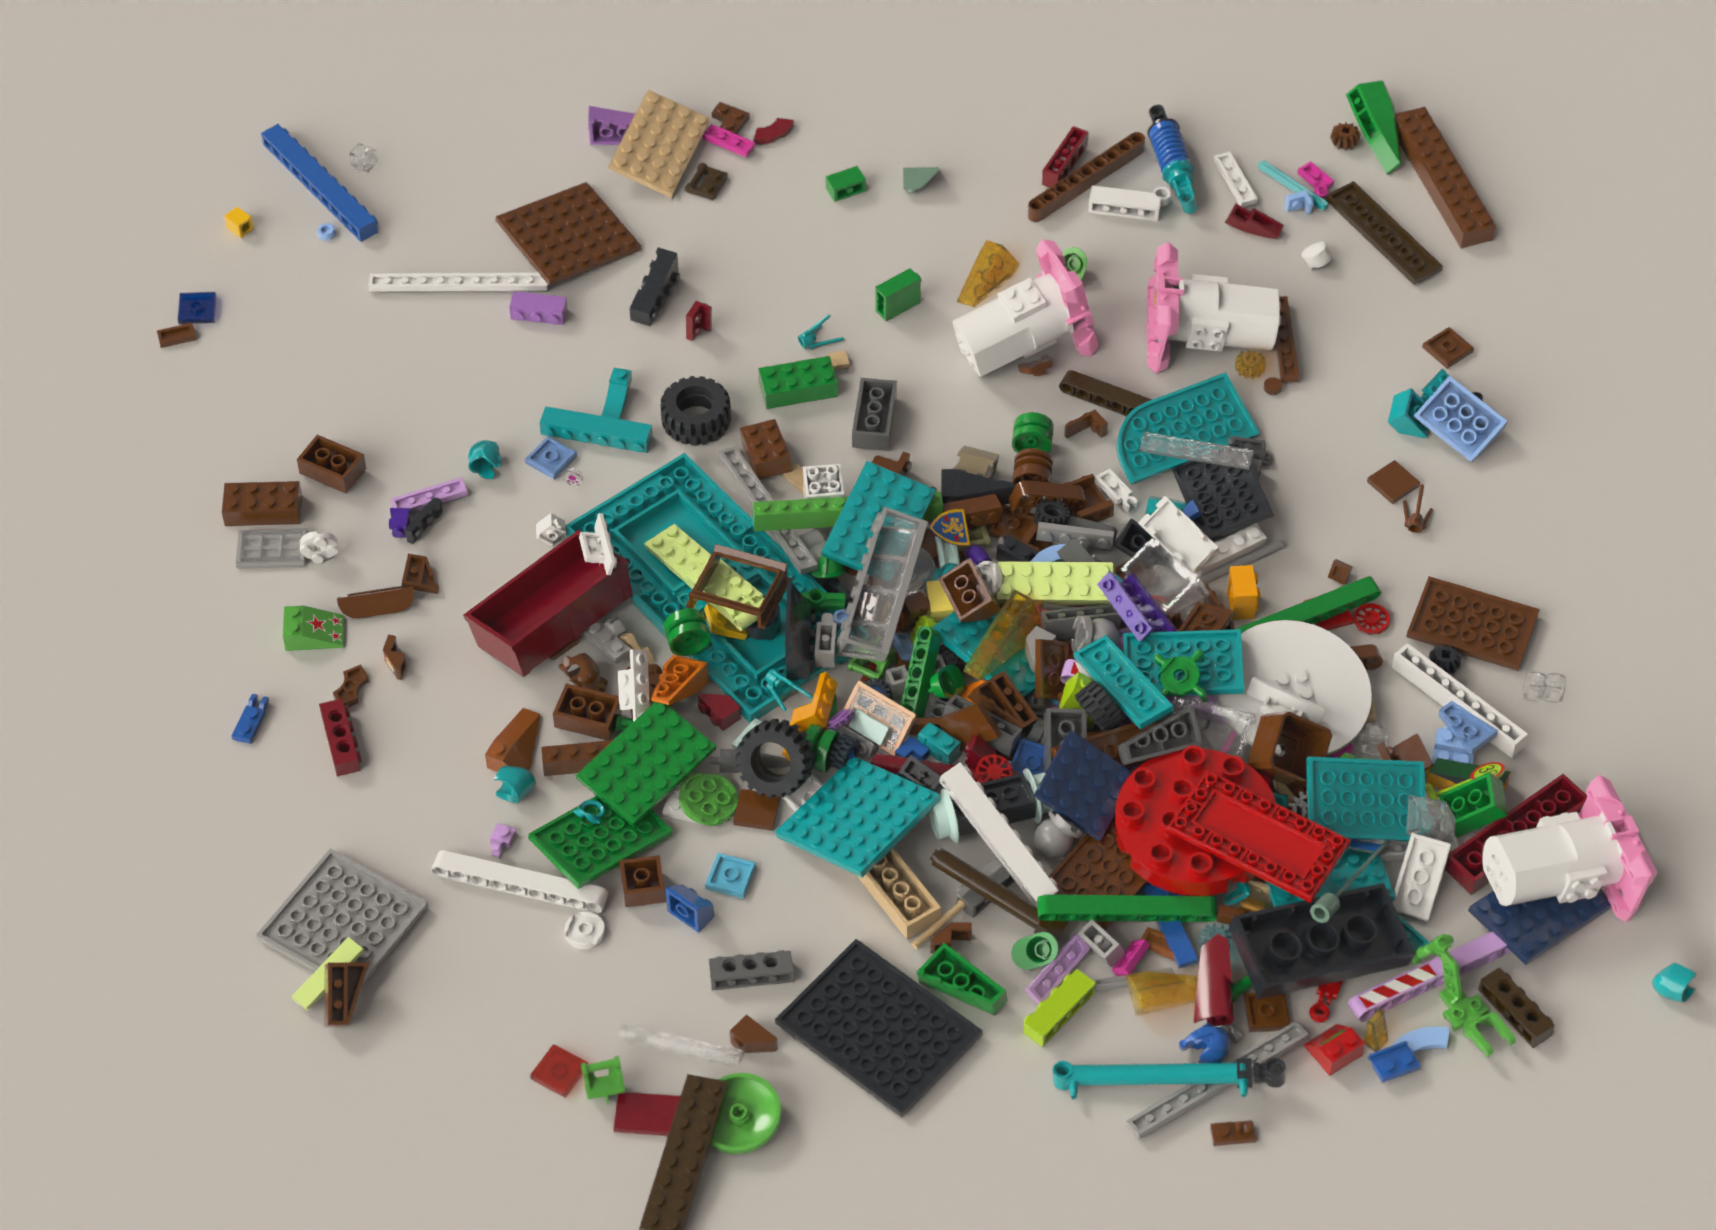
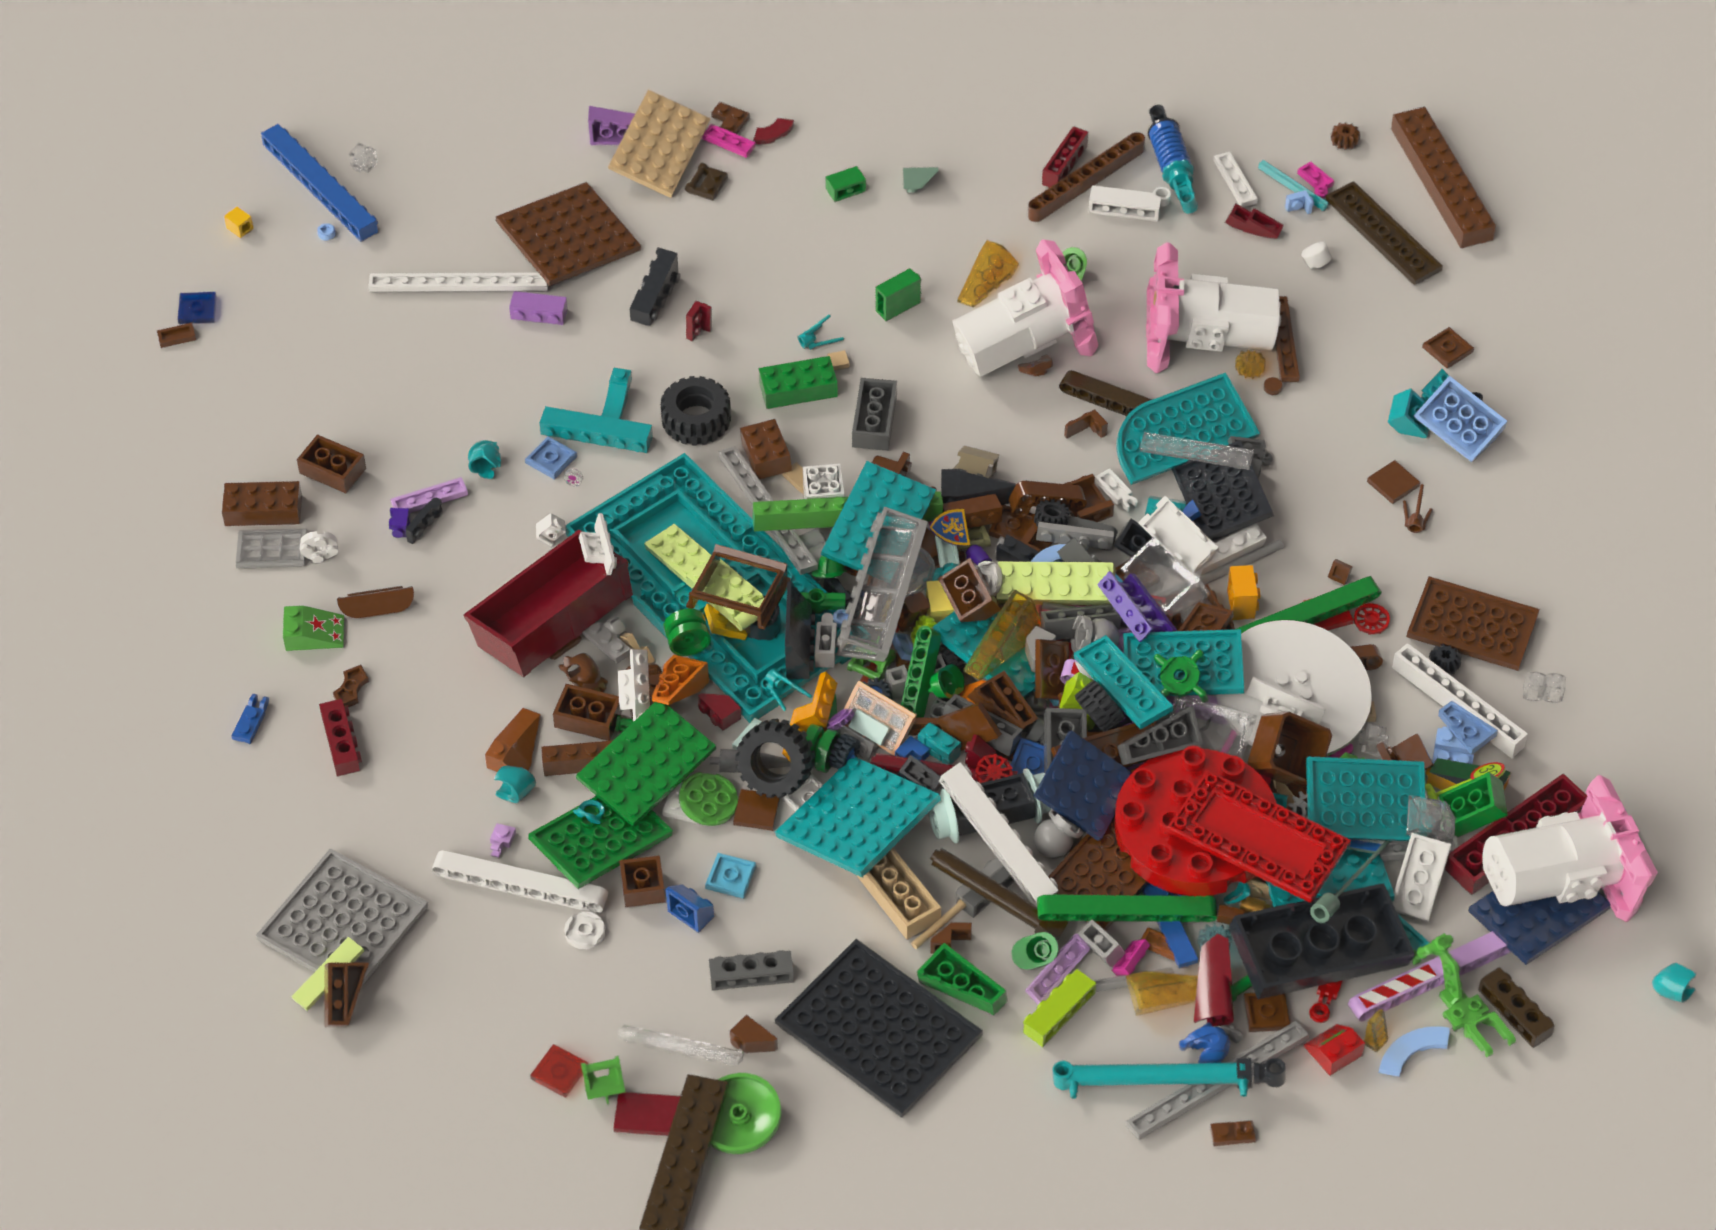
(395, 660): reddish brown slope -> none
(419, 574): reddish brown wing -> none
(1032, 431): green wheel -> none
(1032, 466): reddish brown wheel -> none
(1377, 120): green wedge -> none
(1394, 1061): blue plate -> none

